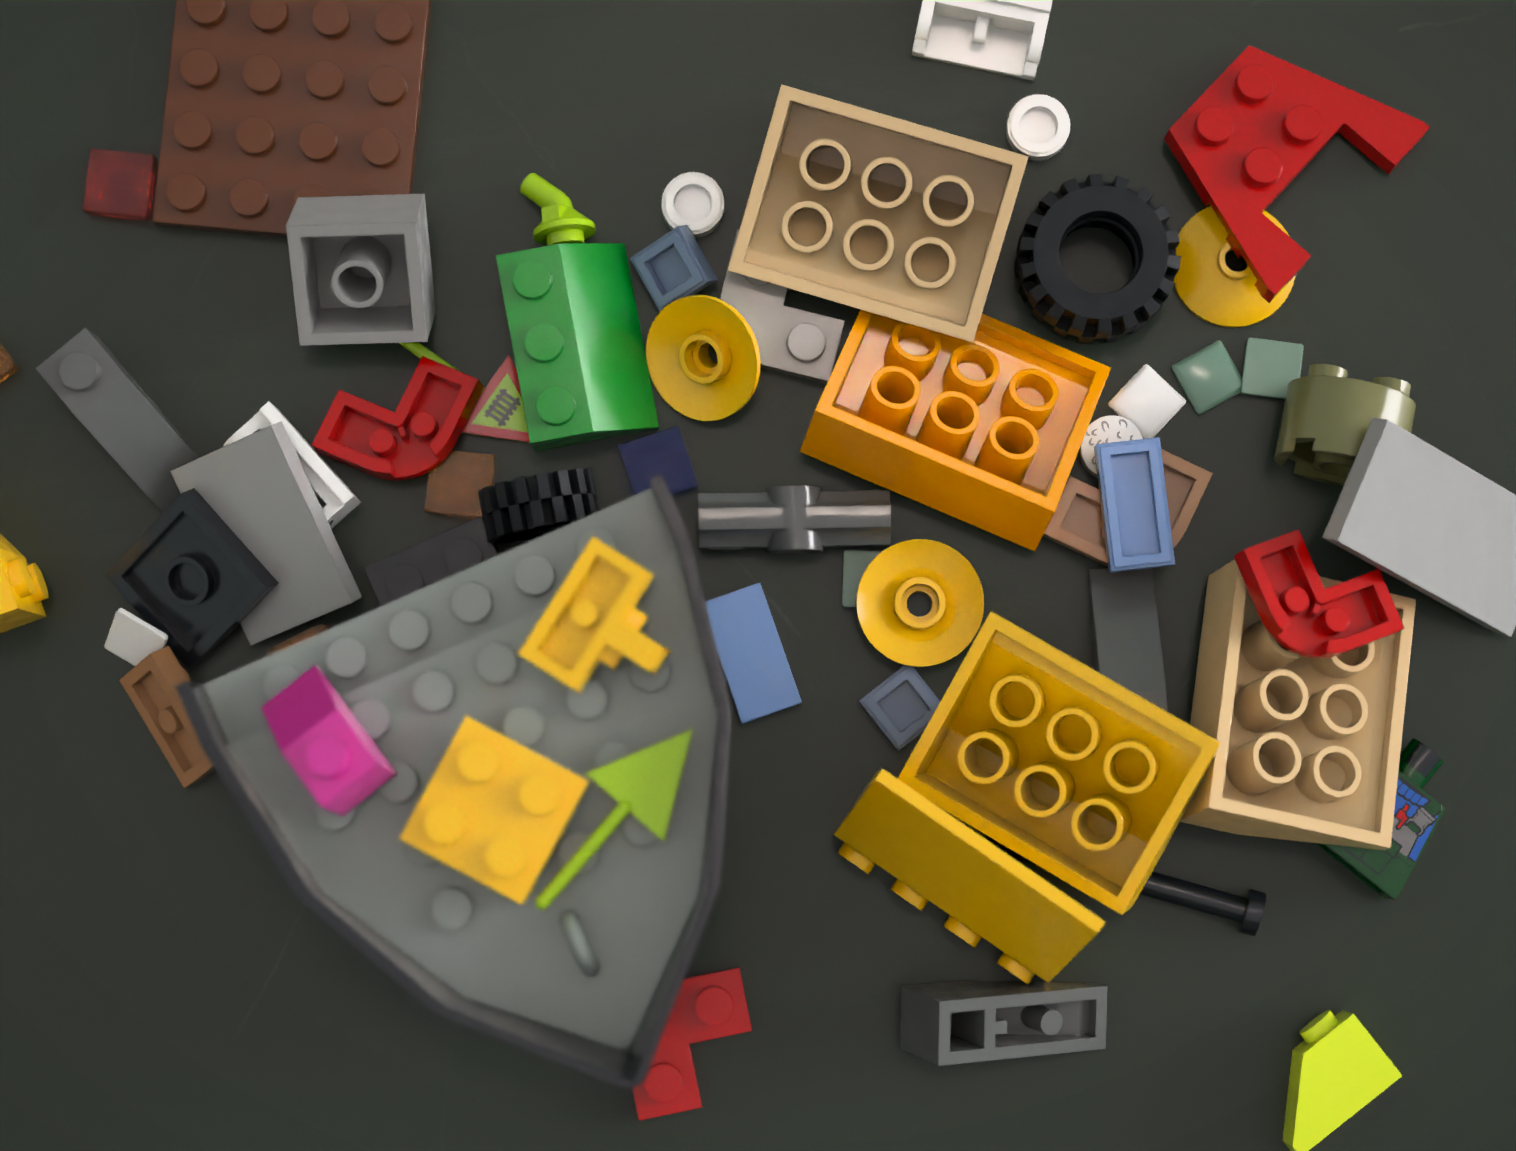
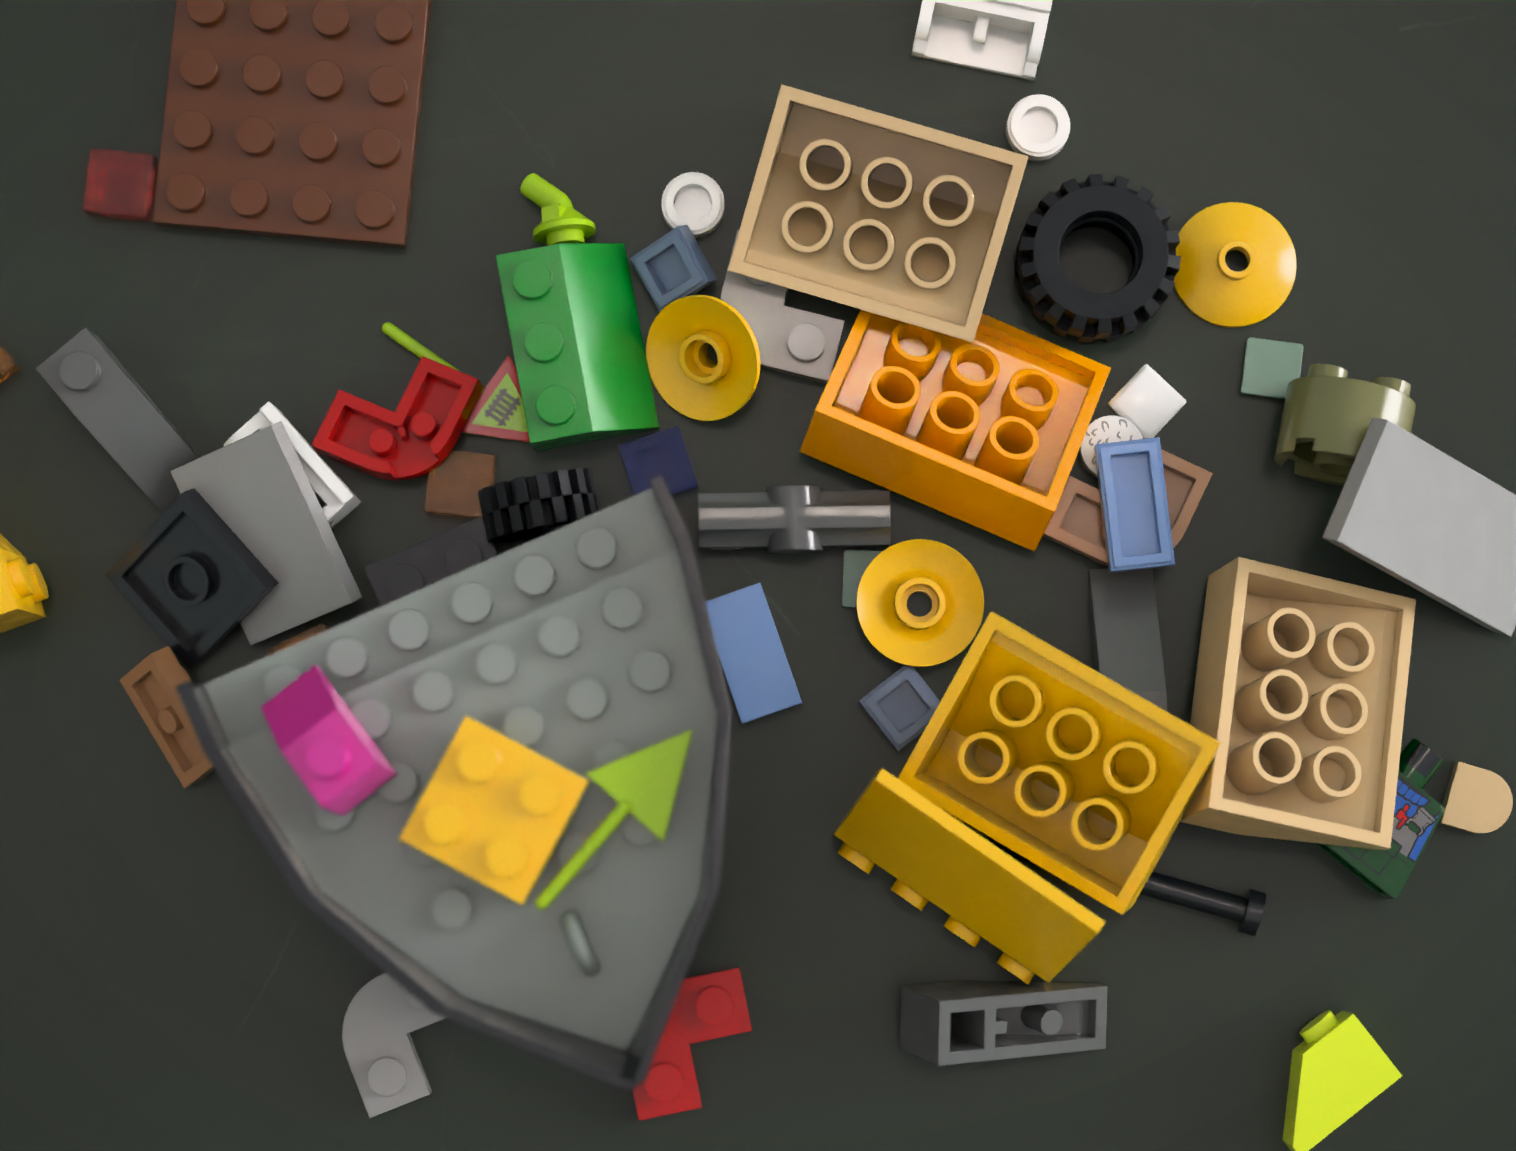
(133, 637): white piece -> none
(361, 269): light grey brick -> none
(381, 1046): none -> light grey plate
(594, 620): yellow hinge -> none
(1208, 377): sand green piece -> none
(1259, 133): red wing -> none
(1302, 612): red plate -> none
(1476, 800): none -> tan tile

